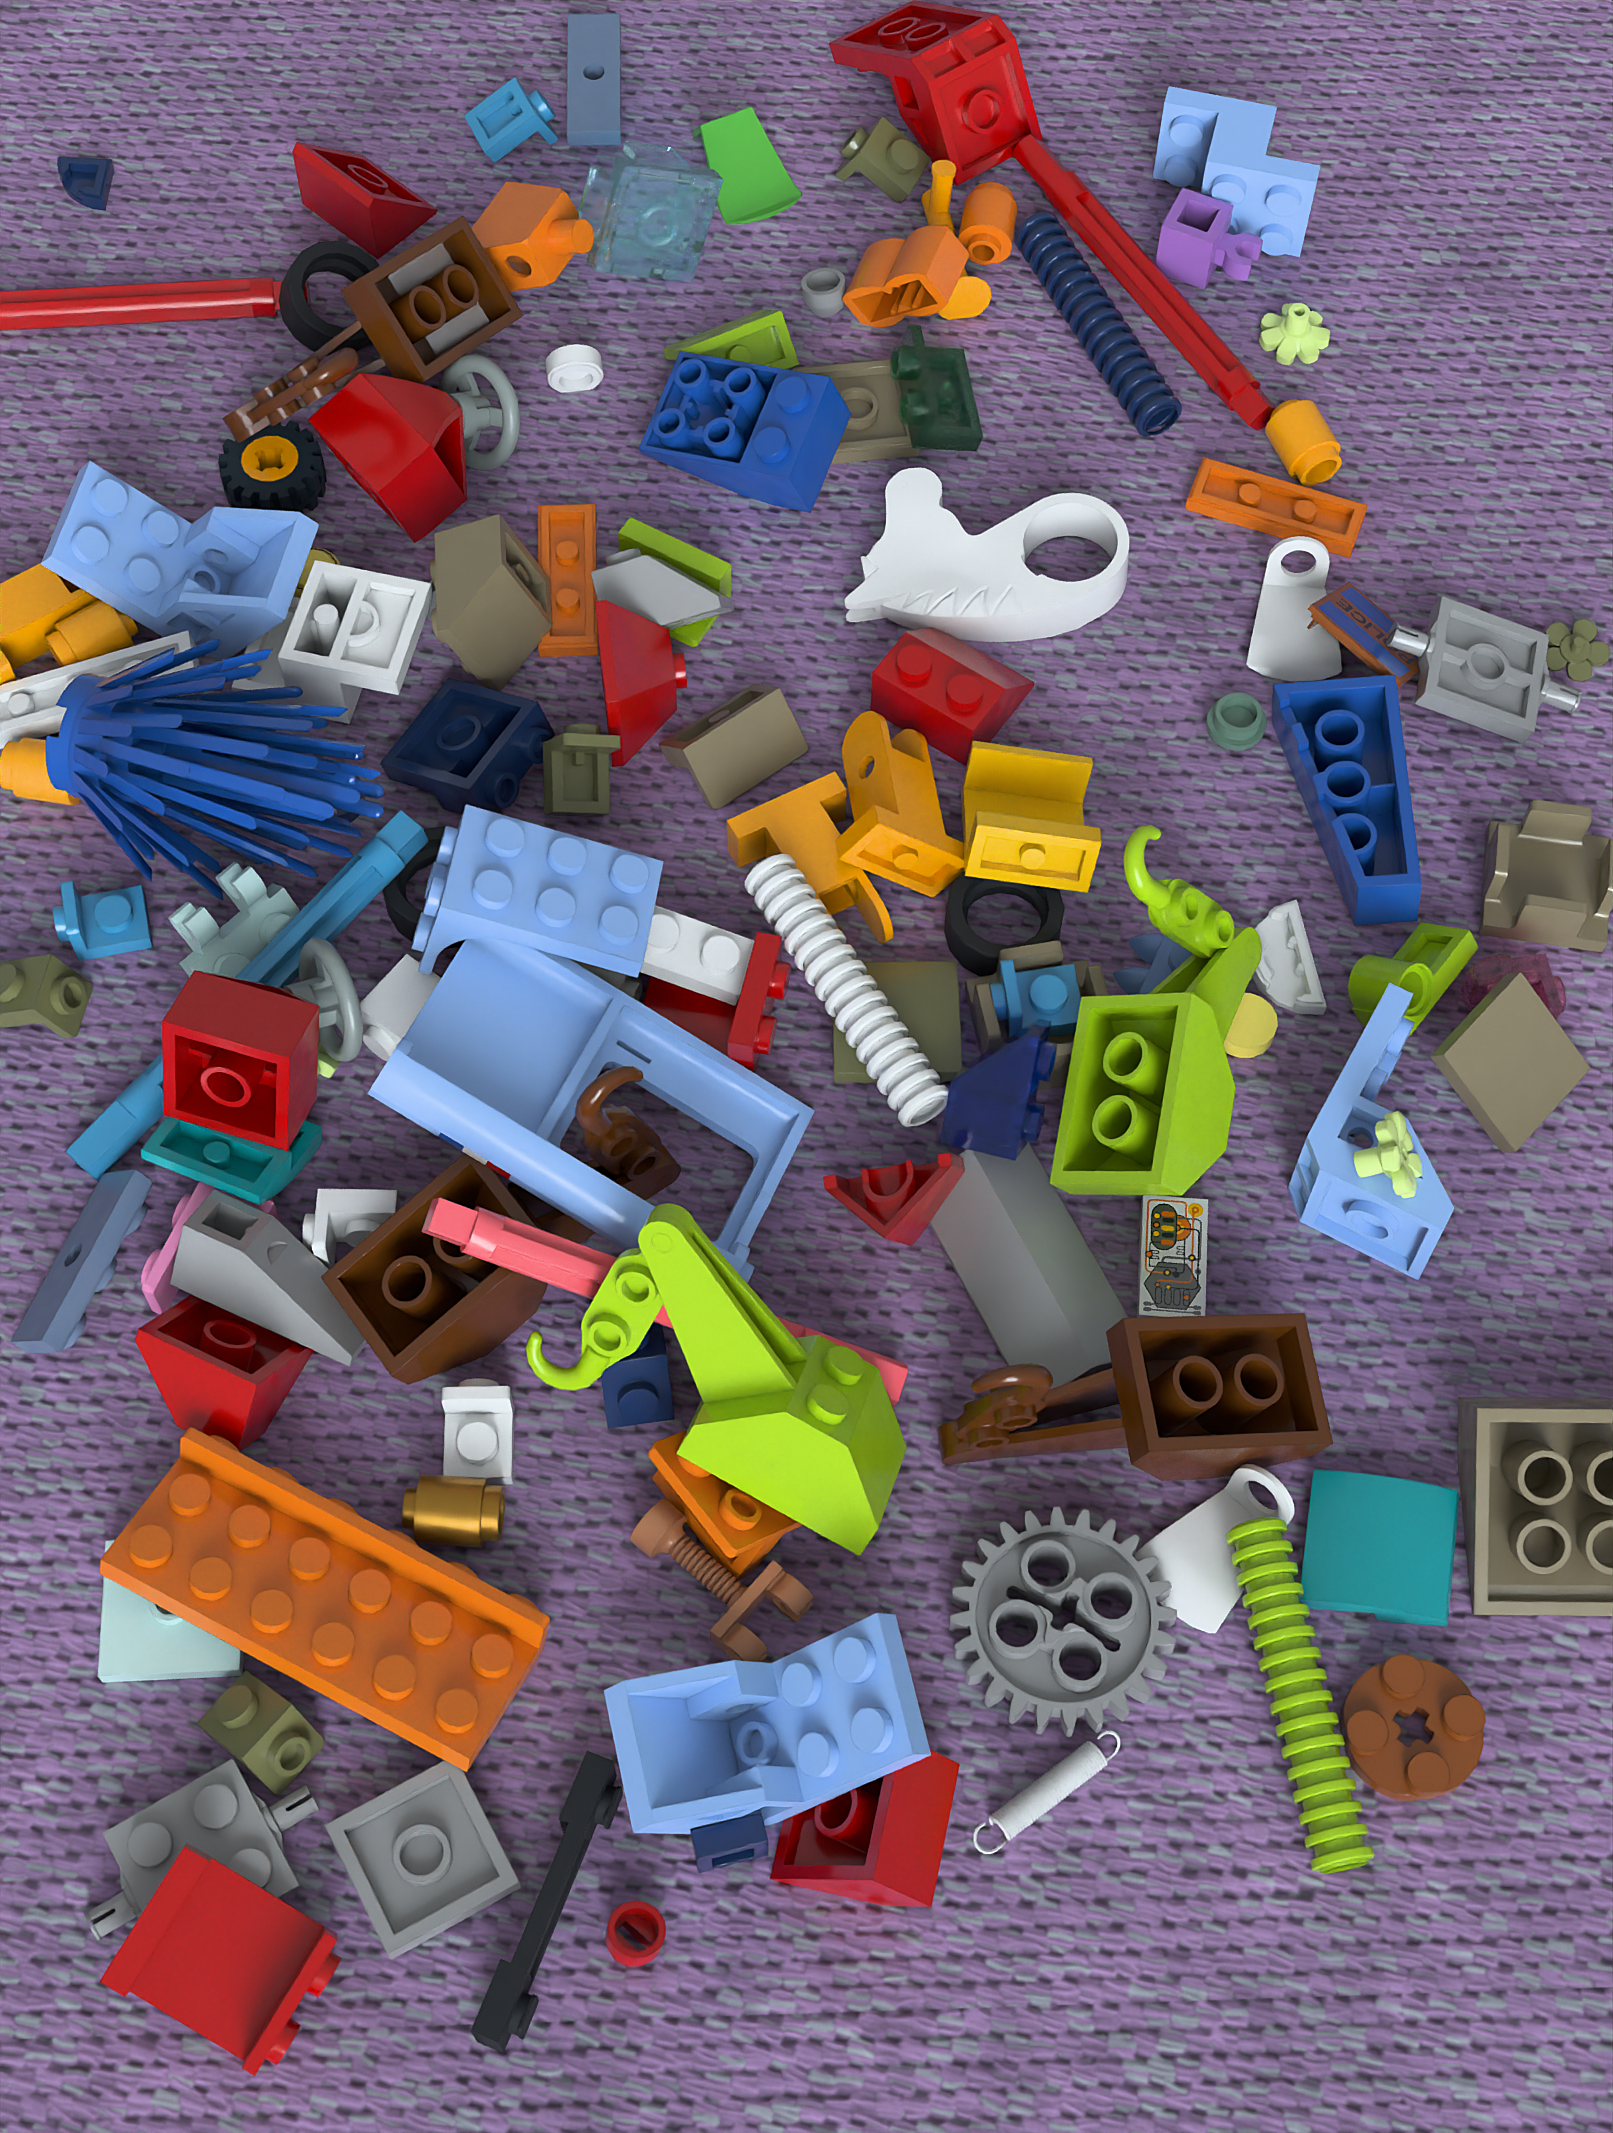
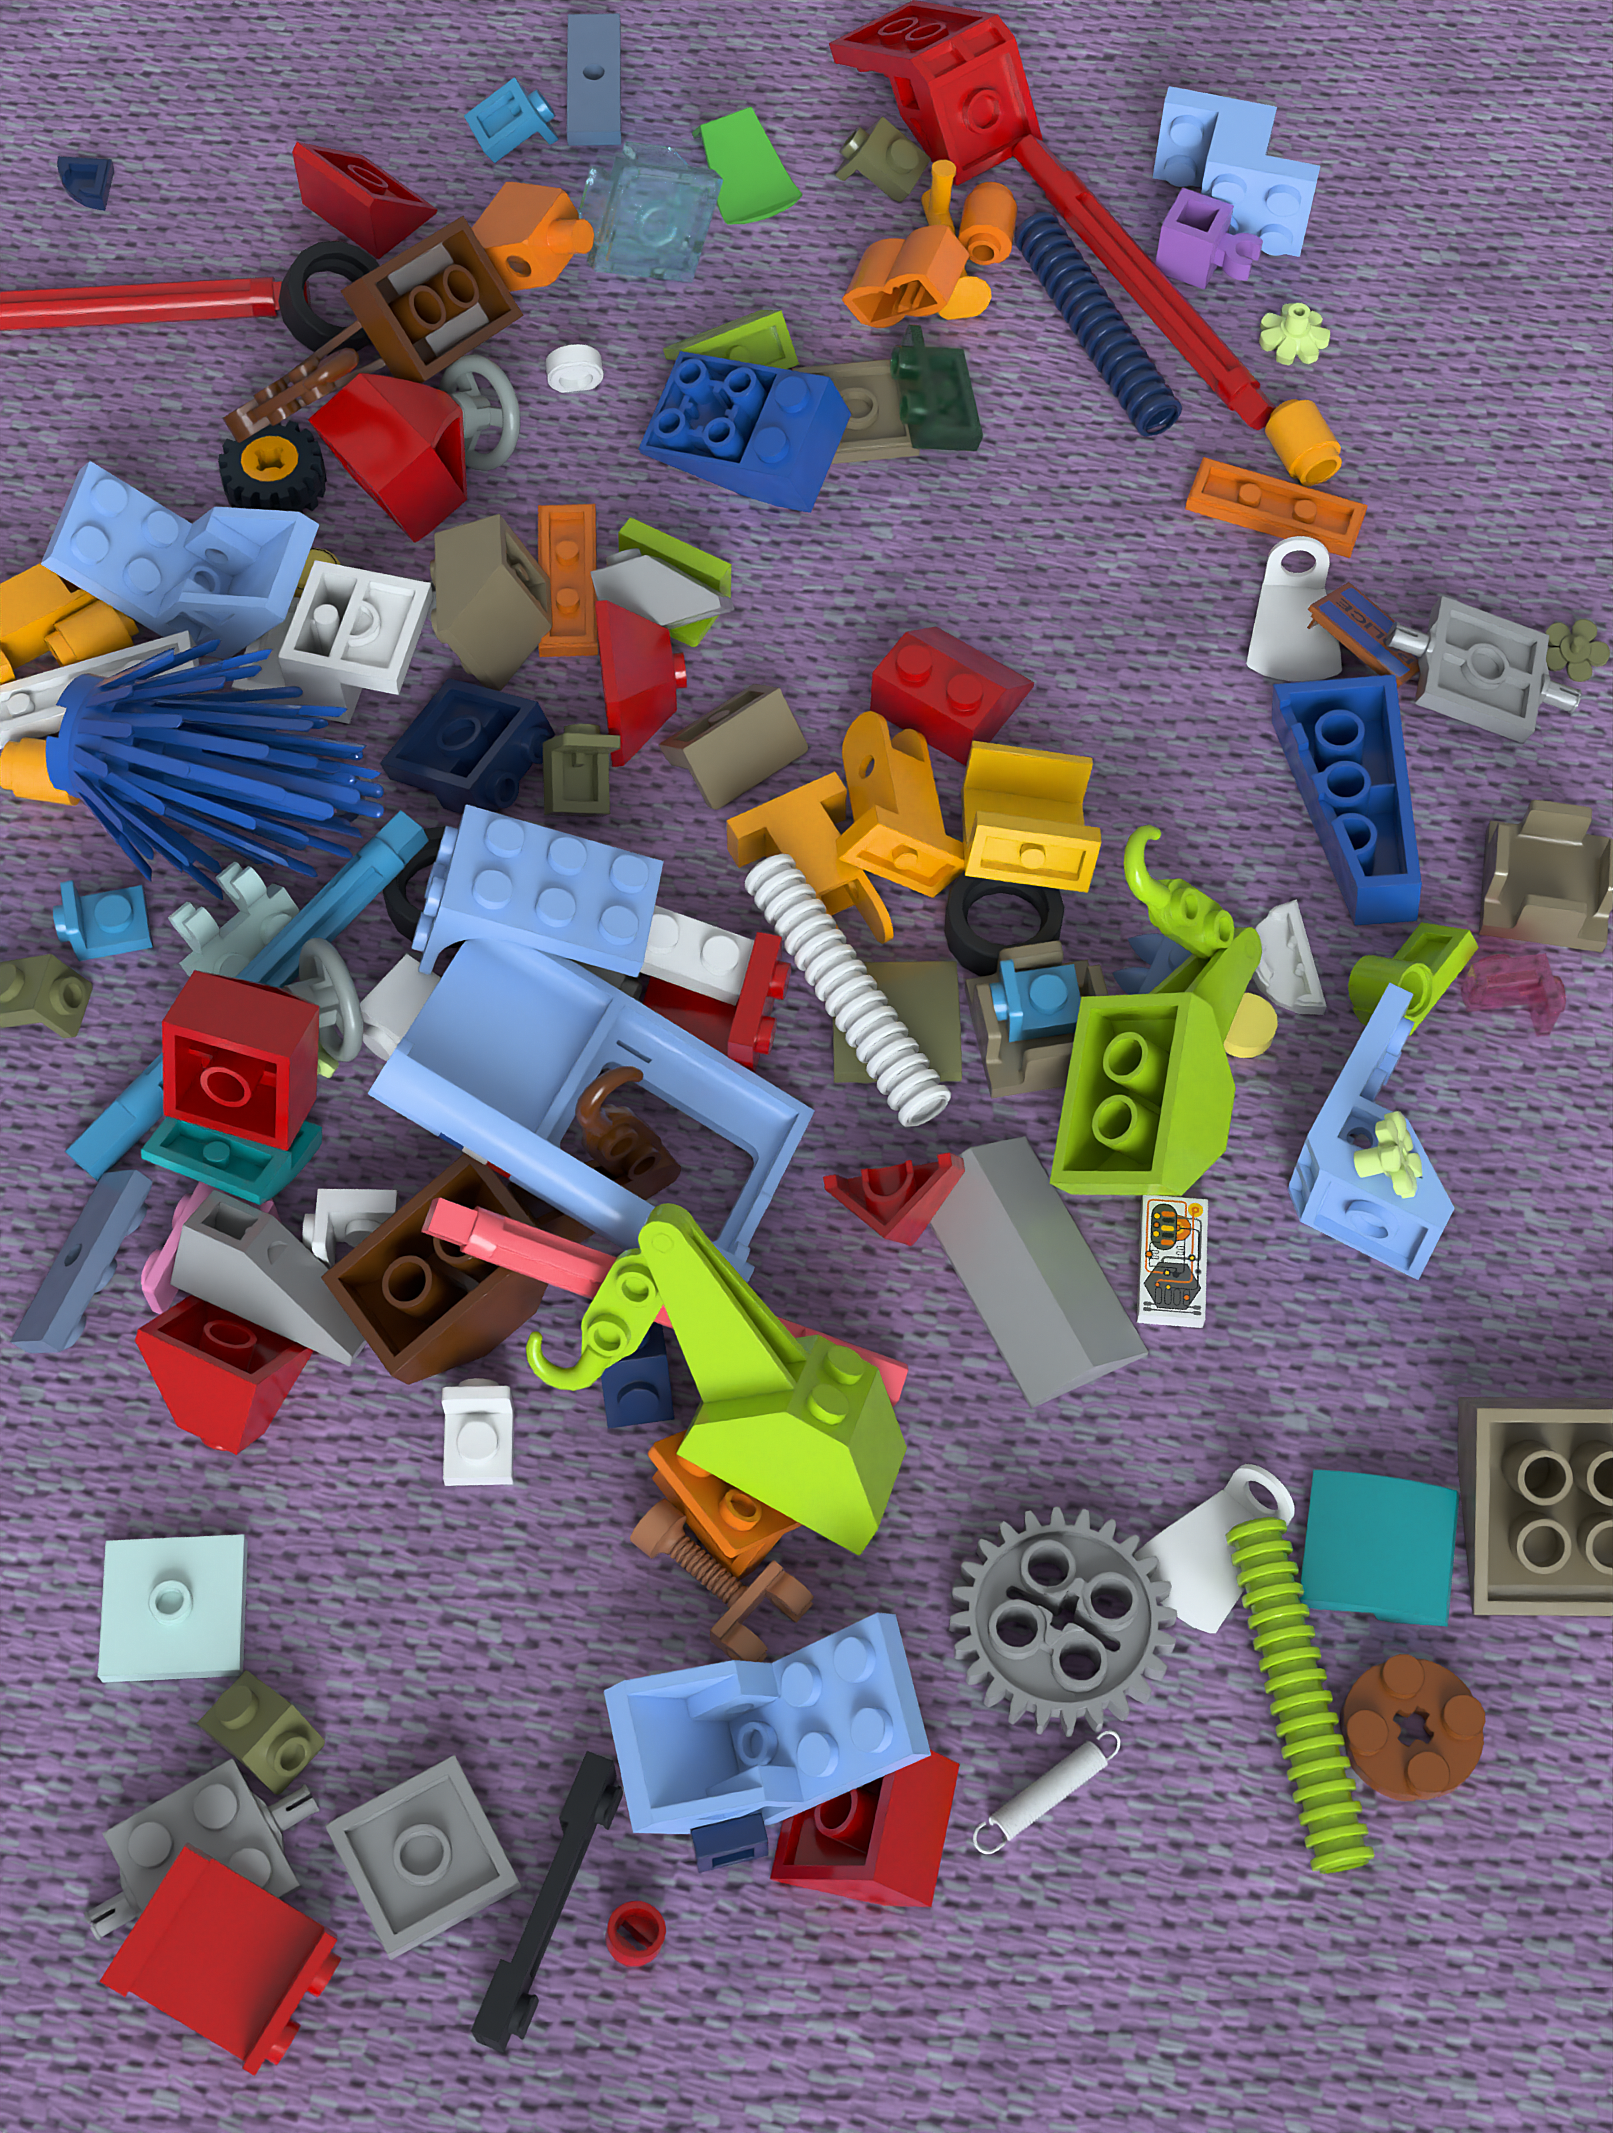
(329, 1598): orange bracket -> none
(454, 1510): pearl gold brick -> none
(824, 291): light grey hinge -> none
(935, 571): white animal -> none
(995, 1095): clear blue slope -> none
(1190, 1396): reddish brown slope -> none
(1236, 721): sand green plate -> none
(1510, 1062): dark tan tile -> none

